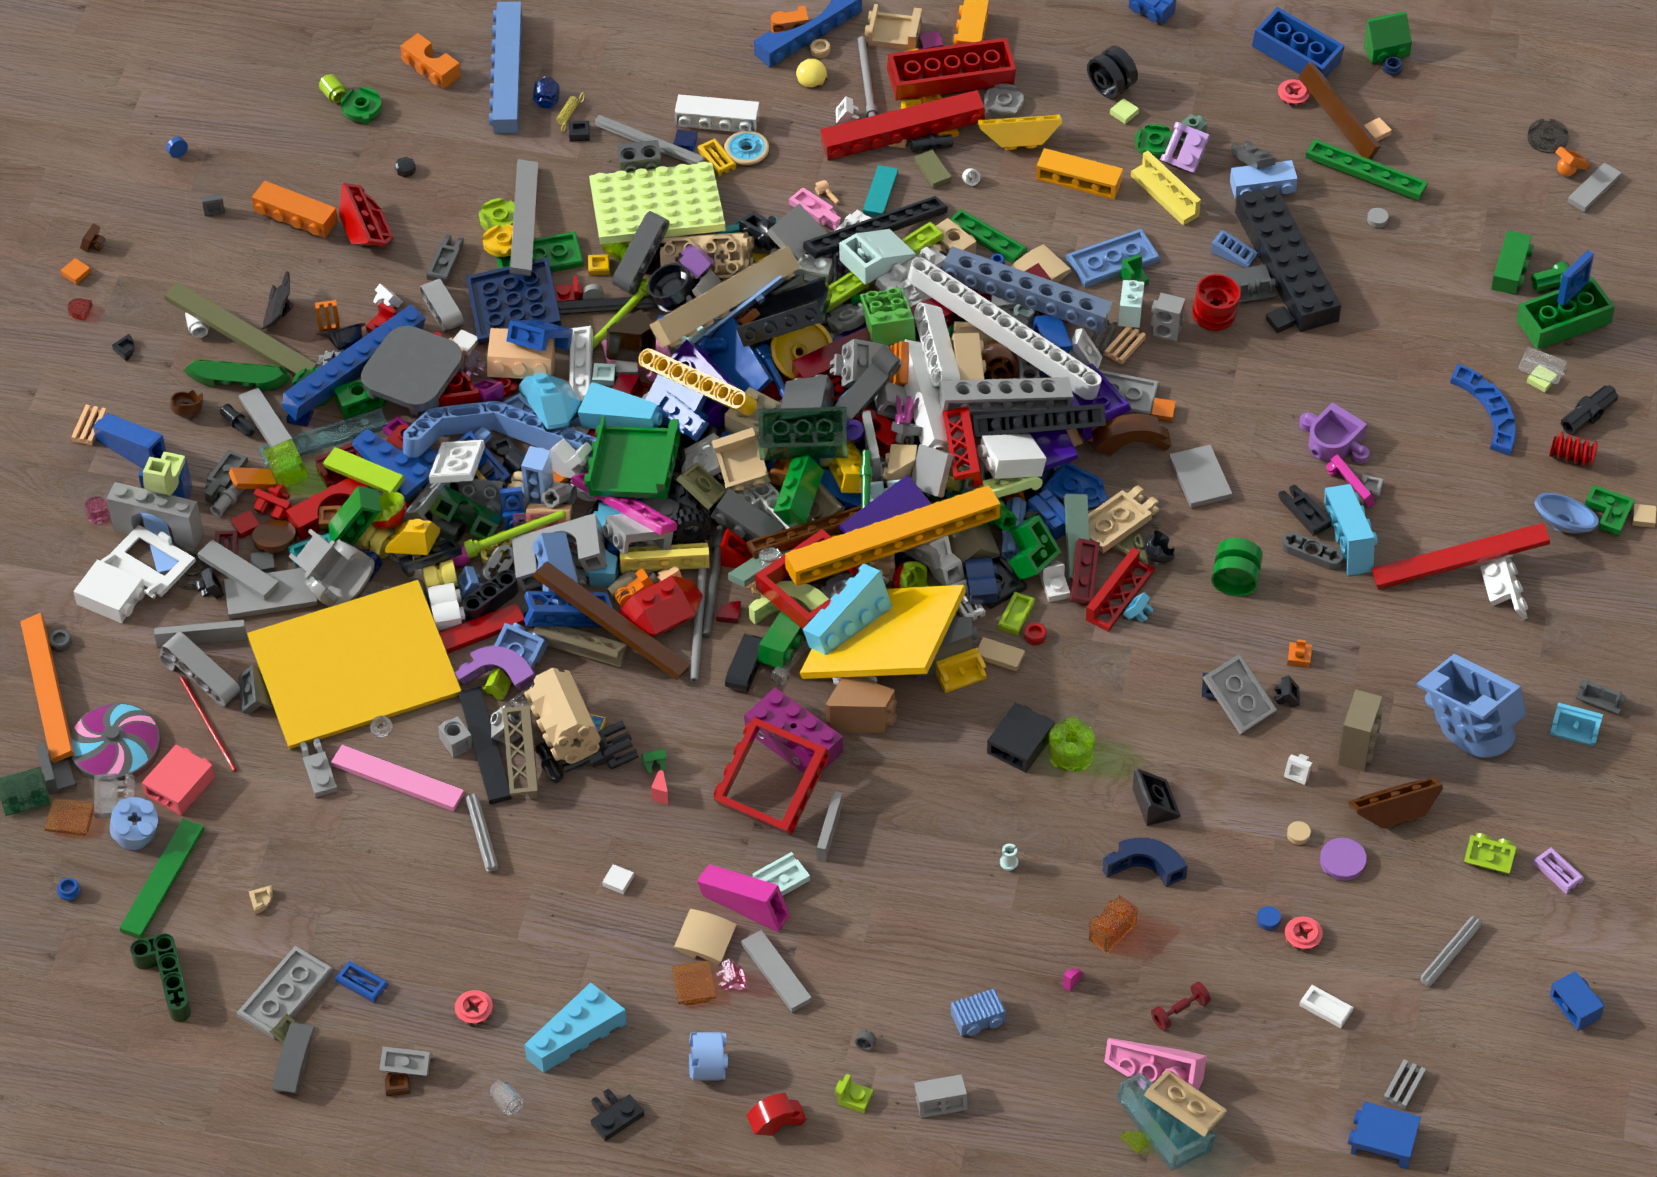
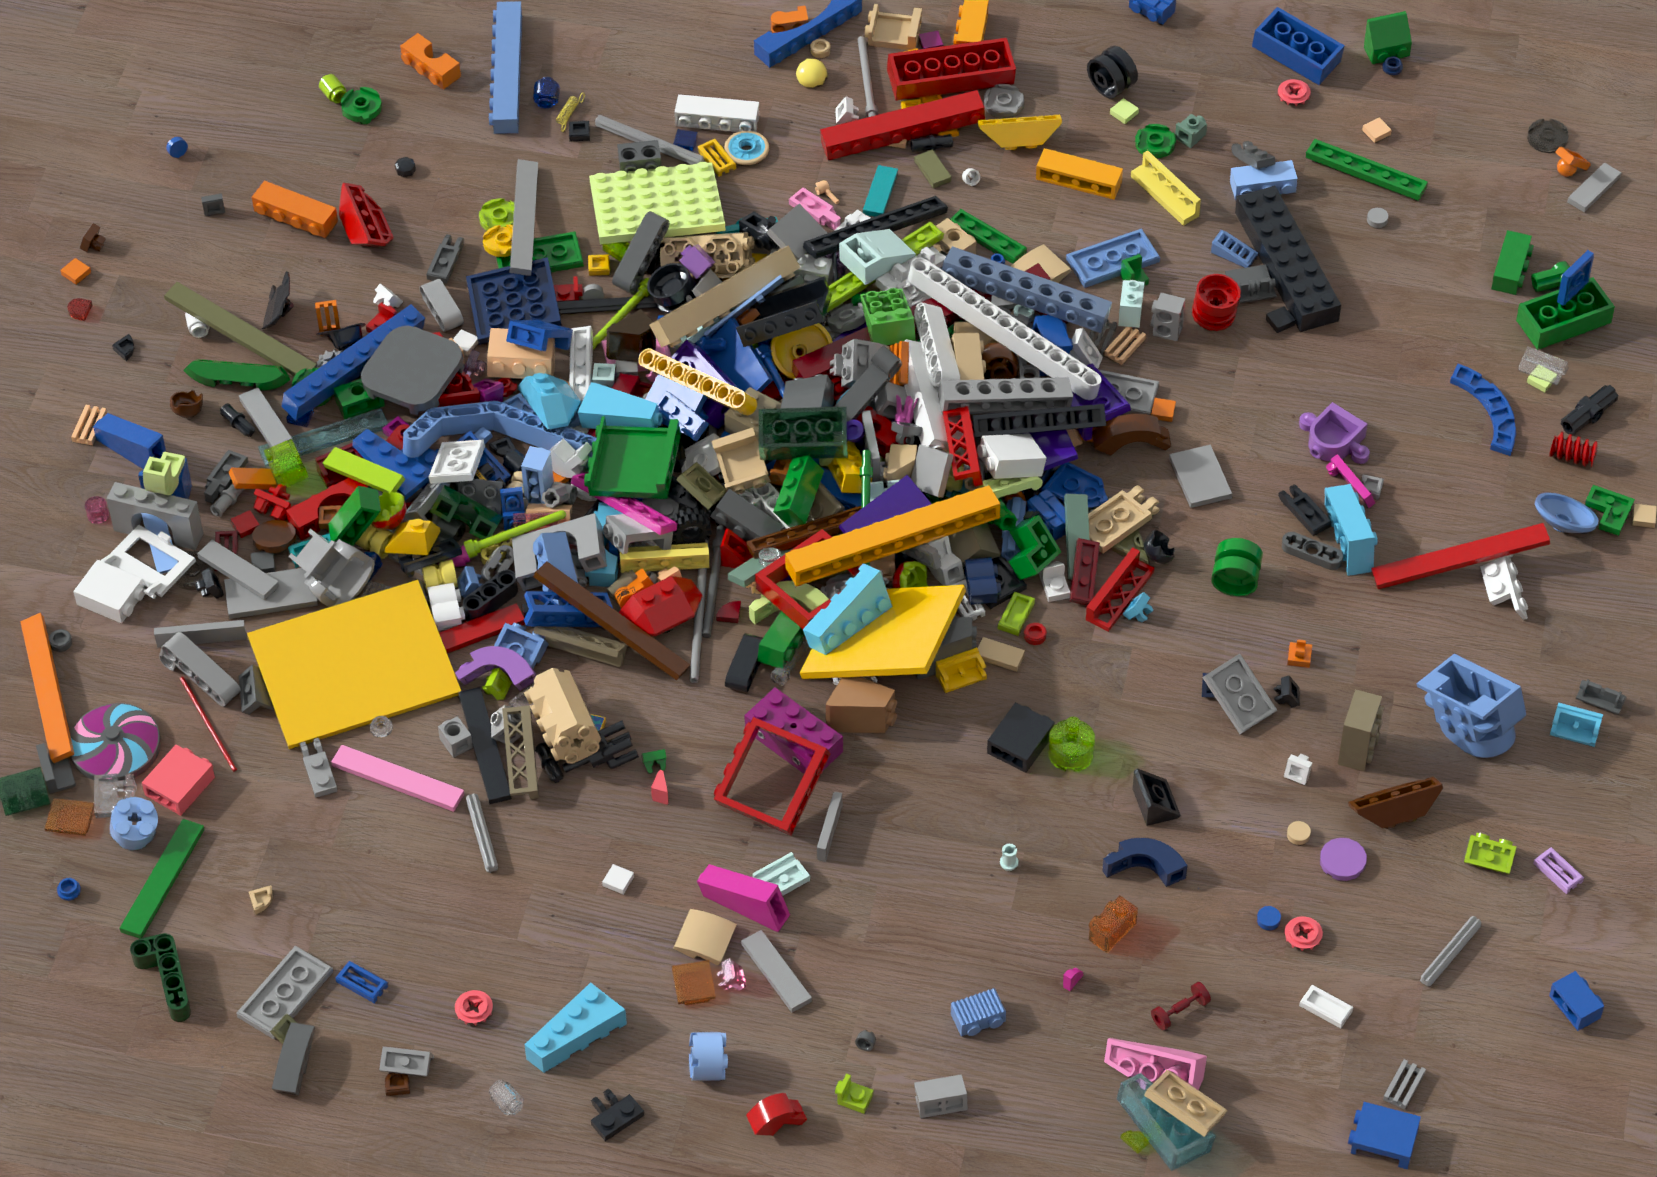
(1191, 150): lavender plate -> none
(1339, 111): reddish brown tile -> none

